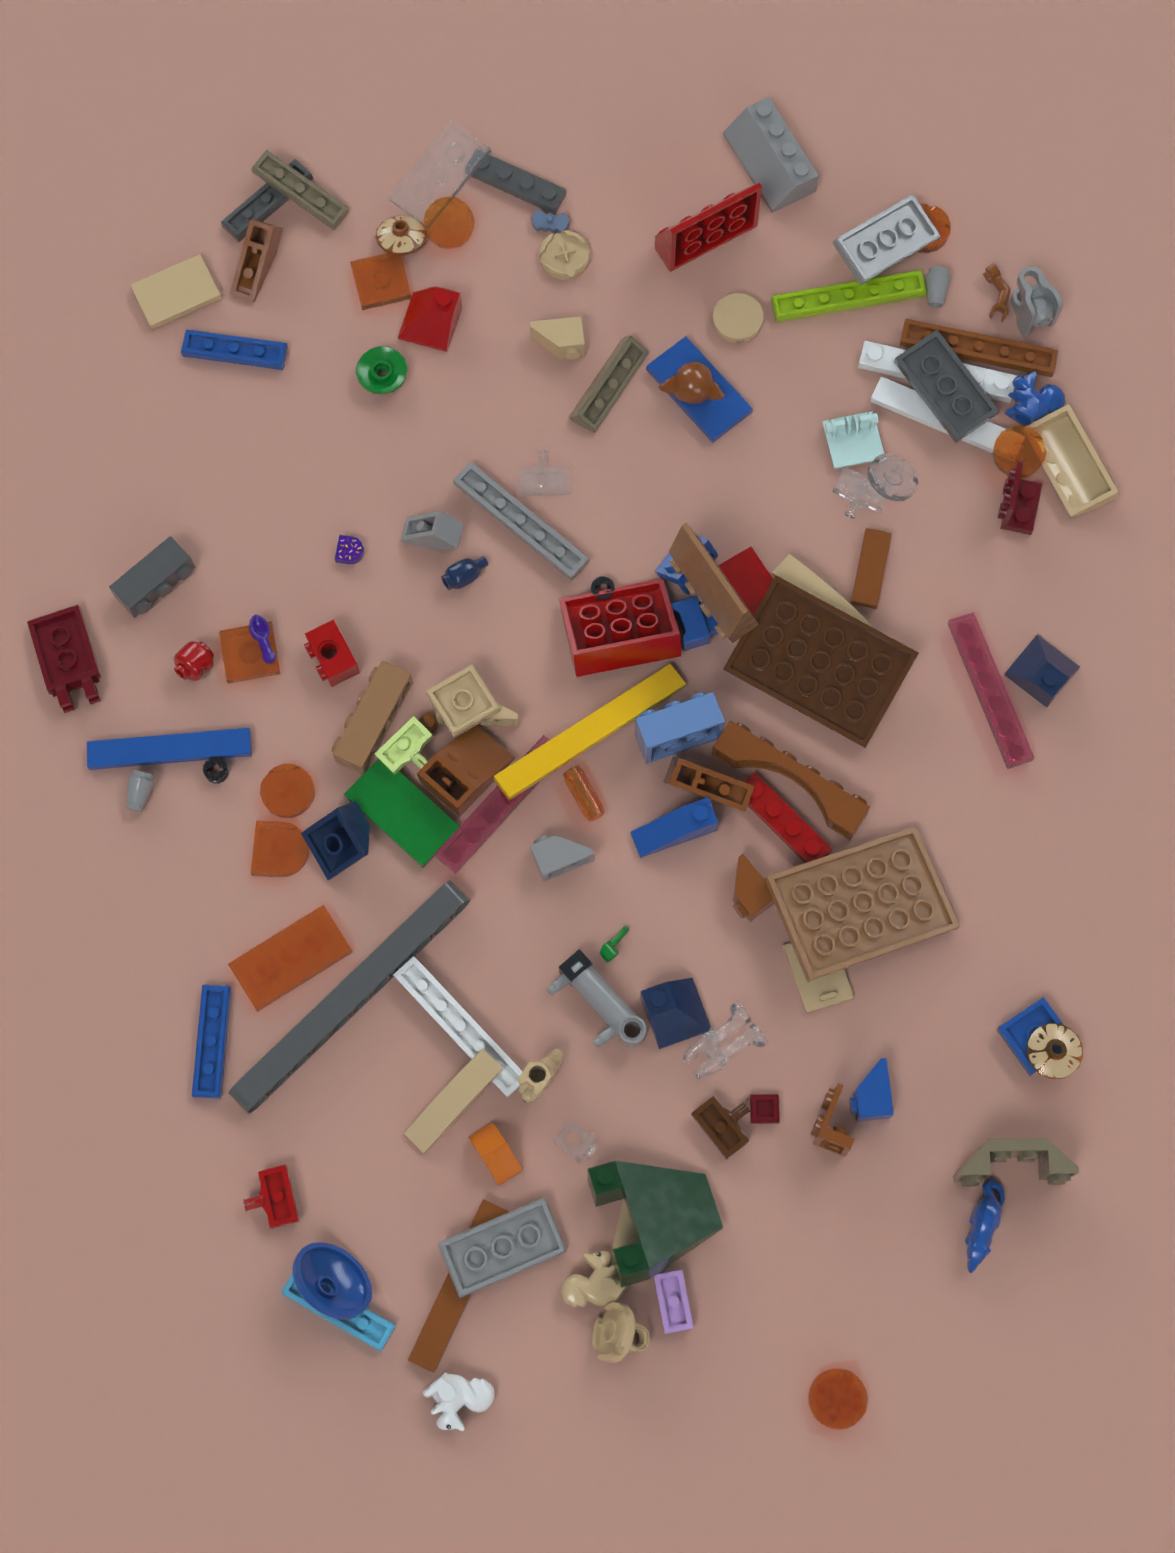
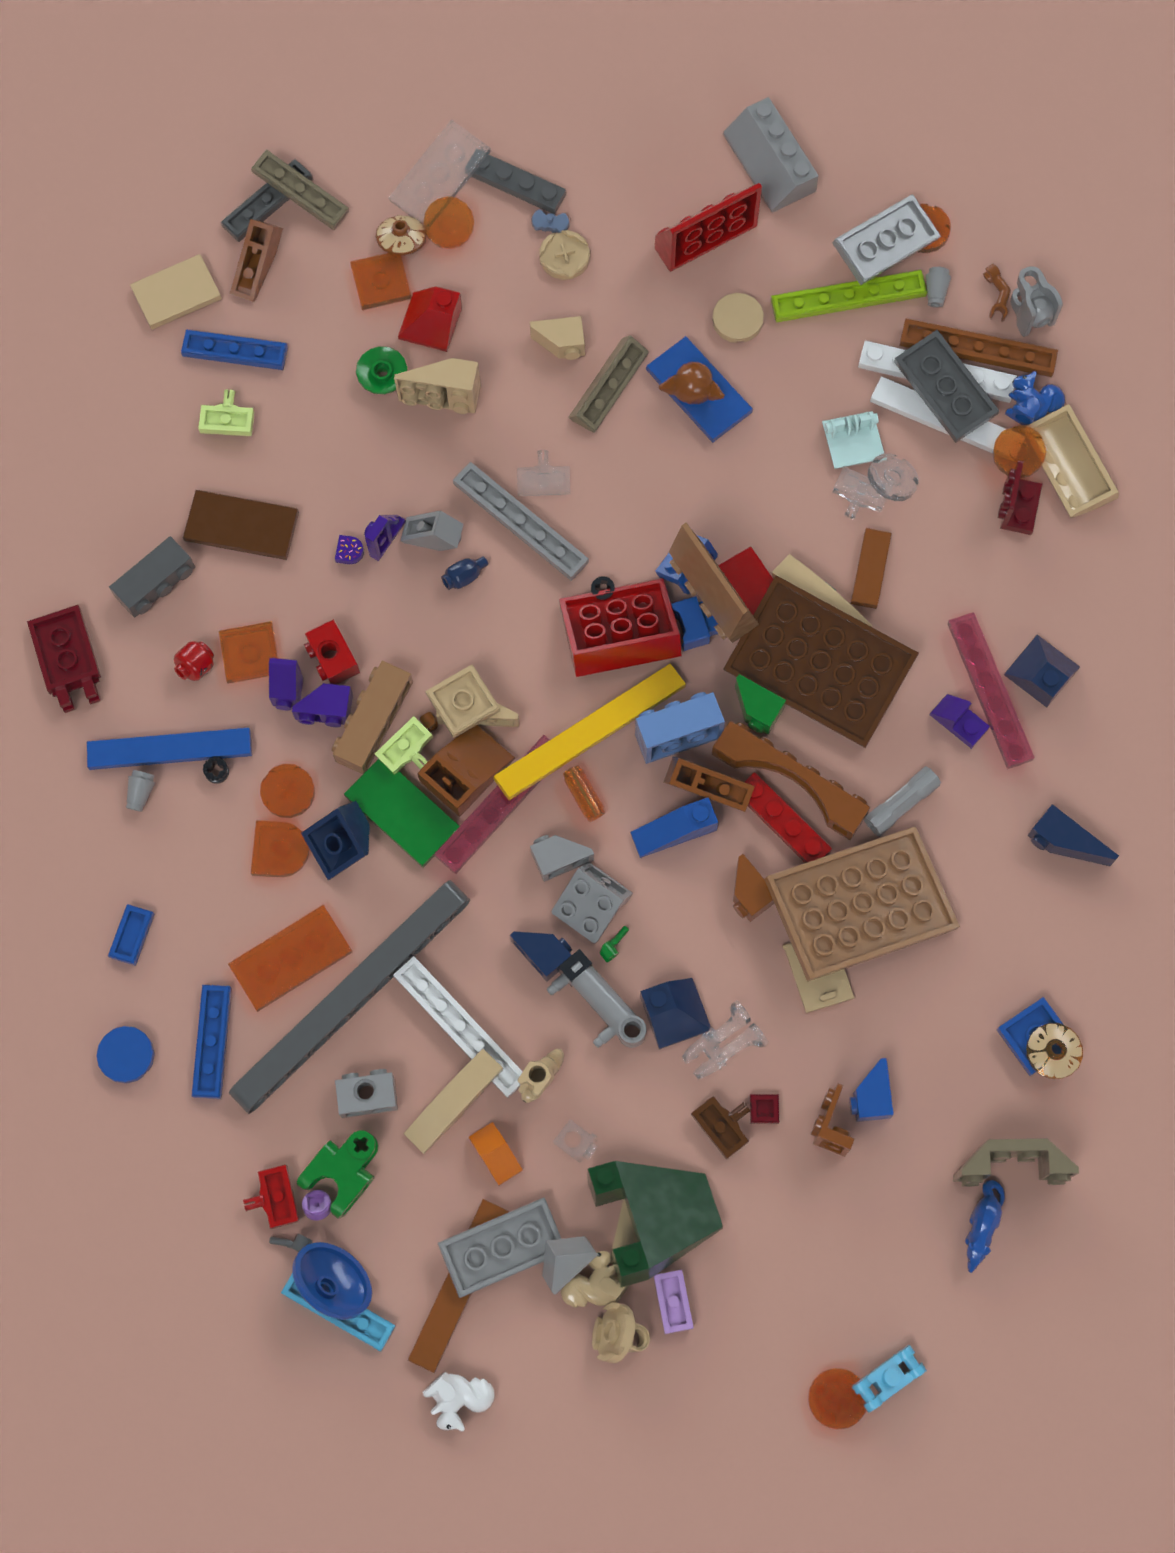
(125, 1054): none -> blue tile
(131, 934): none -> blue tile
(226, 418): none -> yellowish green plate
(241, 524): none -> reddish brown tile
(260, 632): dark purple piece -> none
(284, 683): none -> dark purple slope
(299, 1242): none -> dark grey hand
(316, 1205): none -> medium lavender tile
(326, 704): none -> dark purple slope
(345, 1167): none -> green piece
(382, 533): none -> dark purple wing
(382, 1100): none -> light grey brick
(444, 384): none -> tan slope
(542, 951): none -> dark blue slope
(565, 1260): none -> light grey slope
(590, 901): none -> light grey bracket
(758, 705): none -> green slope
(888, 1378): none -> medium azure plate
(903, 800): none -> light grey axle
(959, 720): none -> dark purple slope
(1067, 838): none -> dark blue slope

